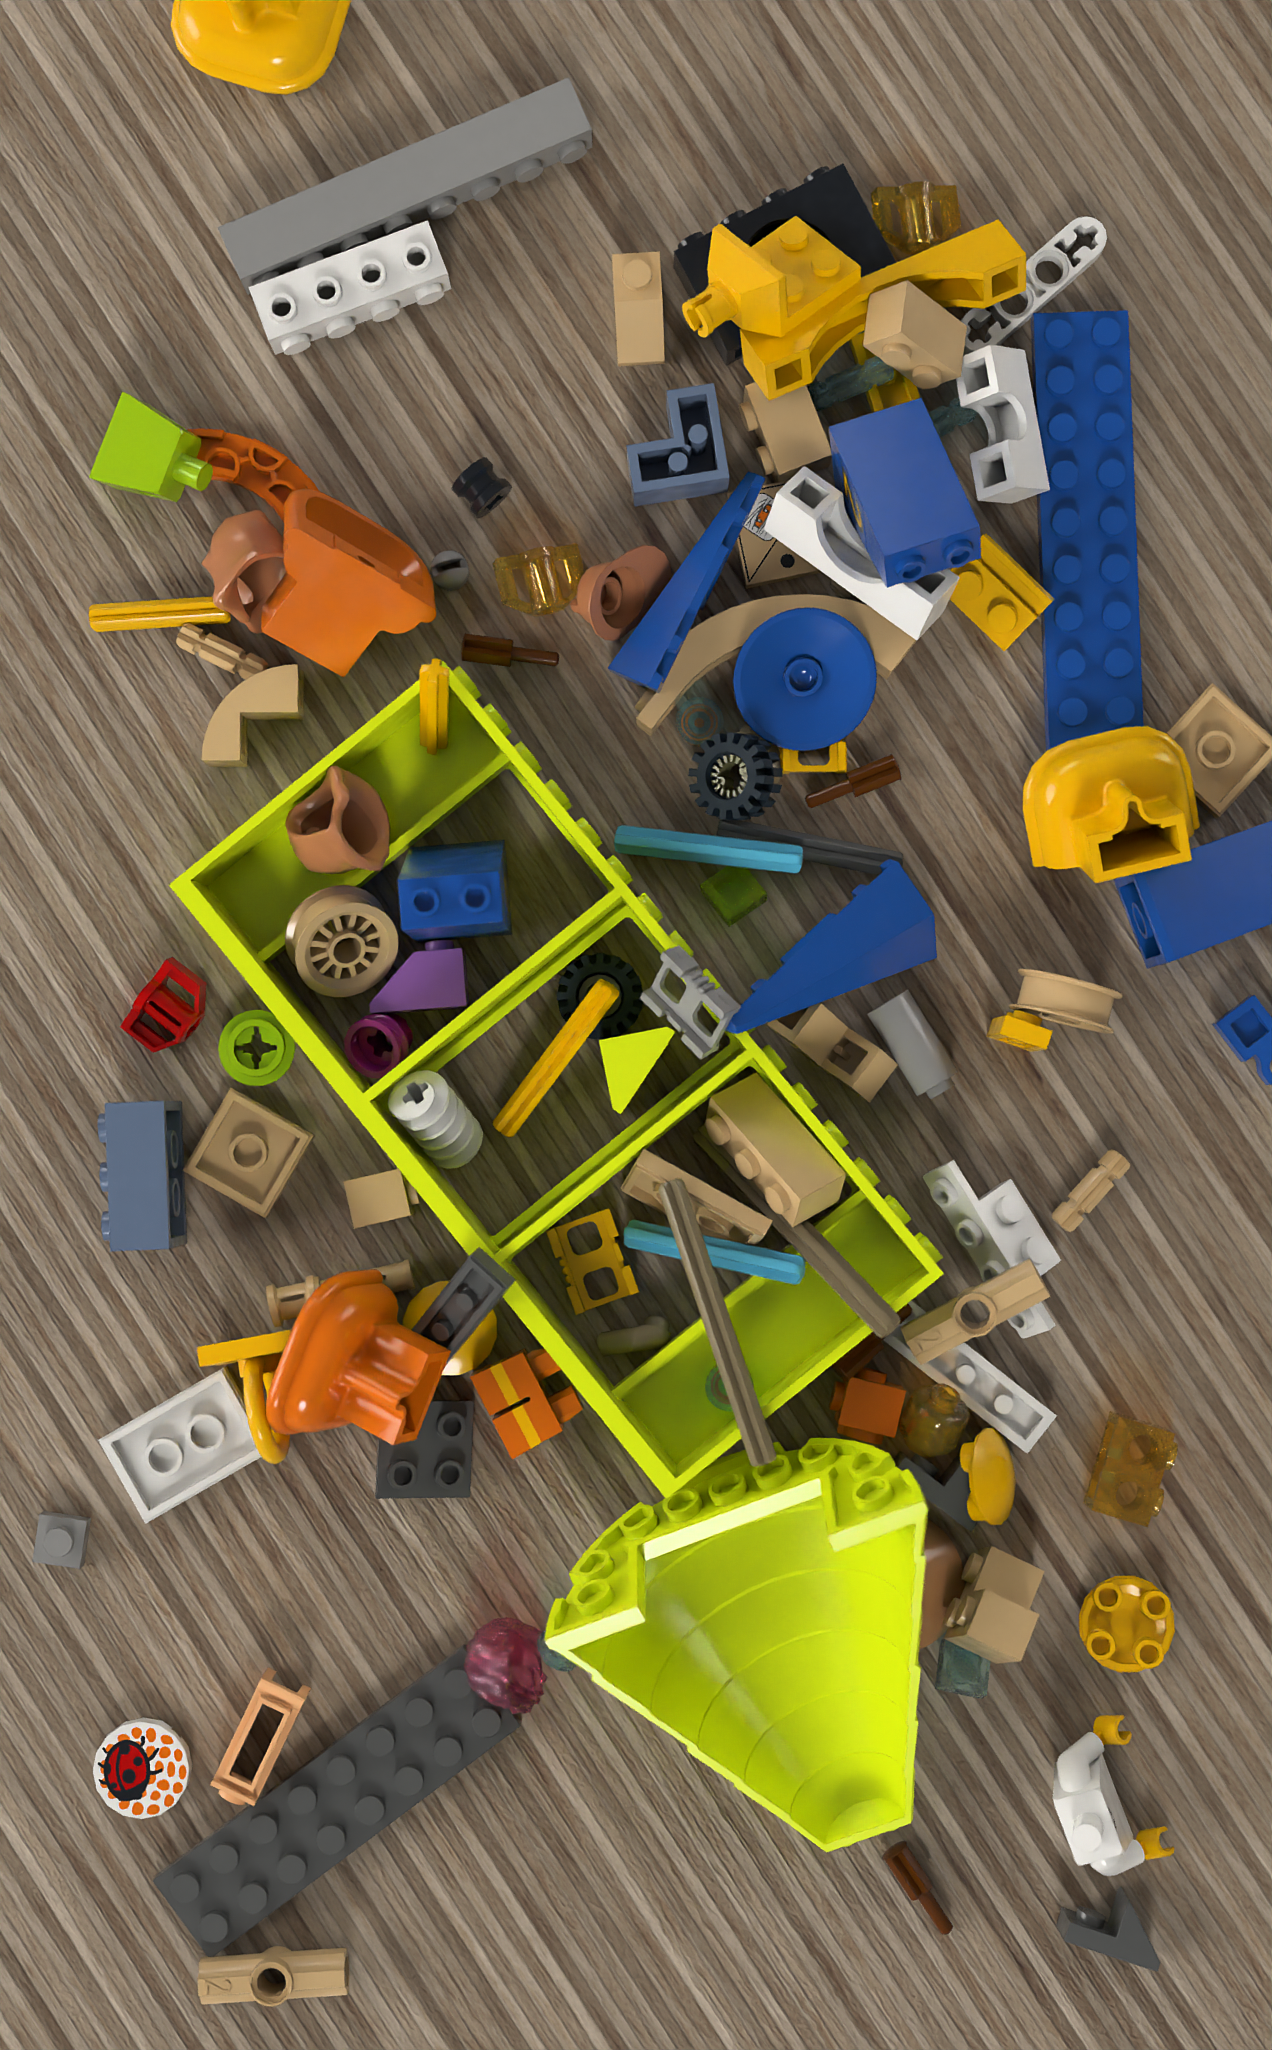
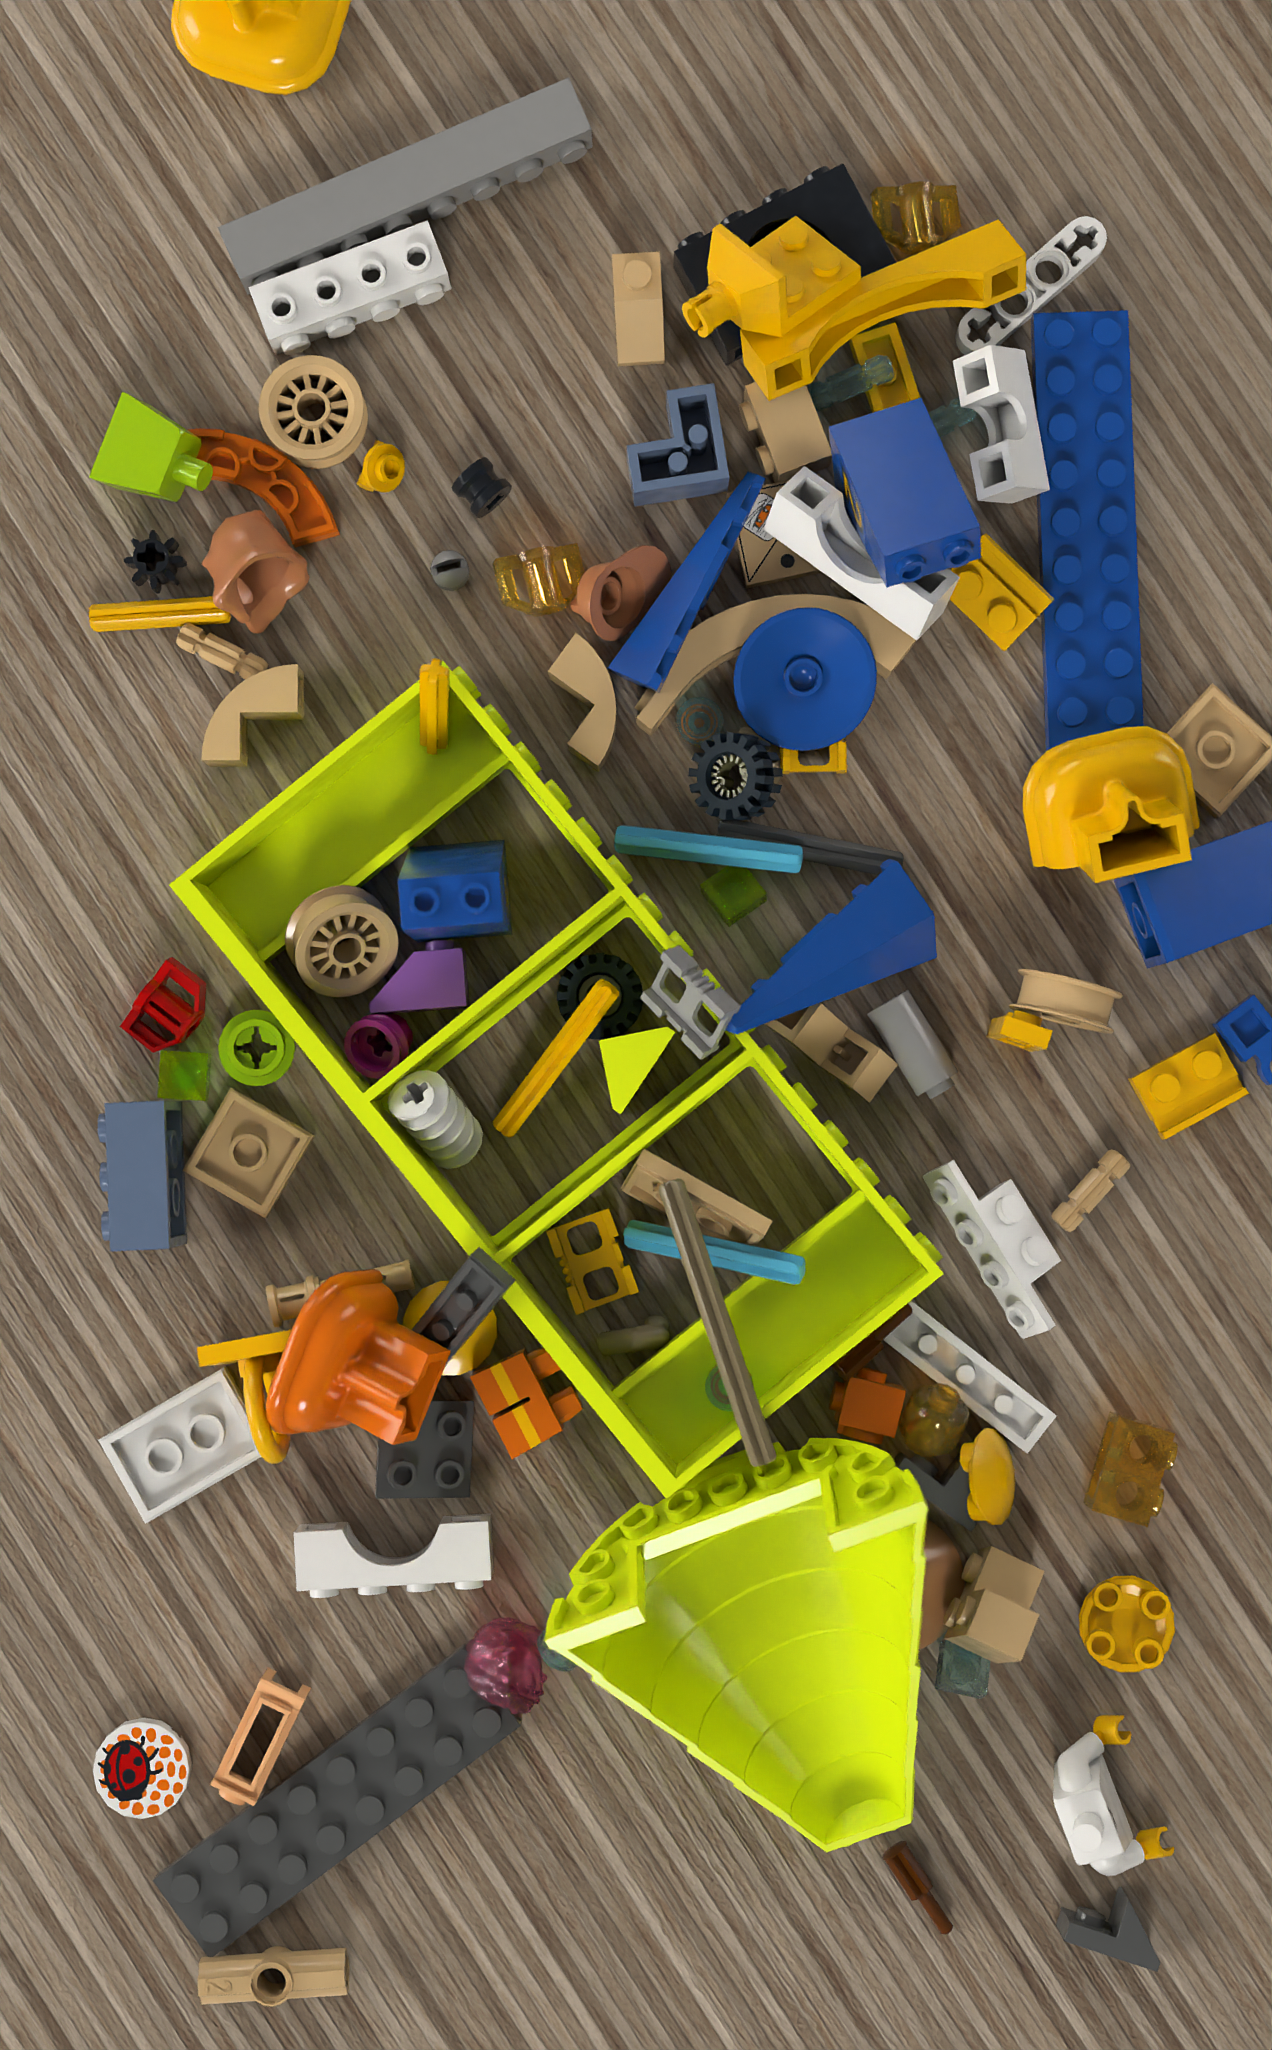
(61, 1539): light grey plate -> none
(145, 553): none -> black gear
(184, 1075): none -> clear neon green plate
(327, 372): none -> tan wheel
(334, 1559): none -> white arch
(340, 826): nougat piece -> none
(343, 583): orange piece -> none
(380, 1198): tan brick -> none
(382, 468): none -> yellow plate
(501, 652): reddish brown axle -> none
(587, 679): none -> tan brick
(774, 1150): tan brick -> none
(810, 1246): dark tan axle -> none
(859, 781): reddish brown axle -> none
(915, 335): tan brick -> none
(947, 1328): tan piece -> none
(1188, 1086): none -> yellow plate

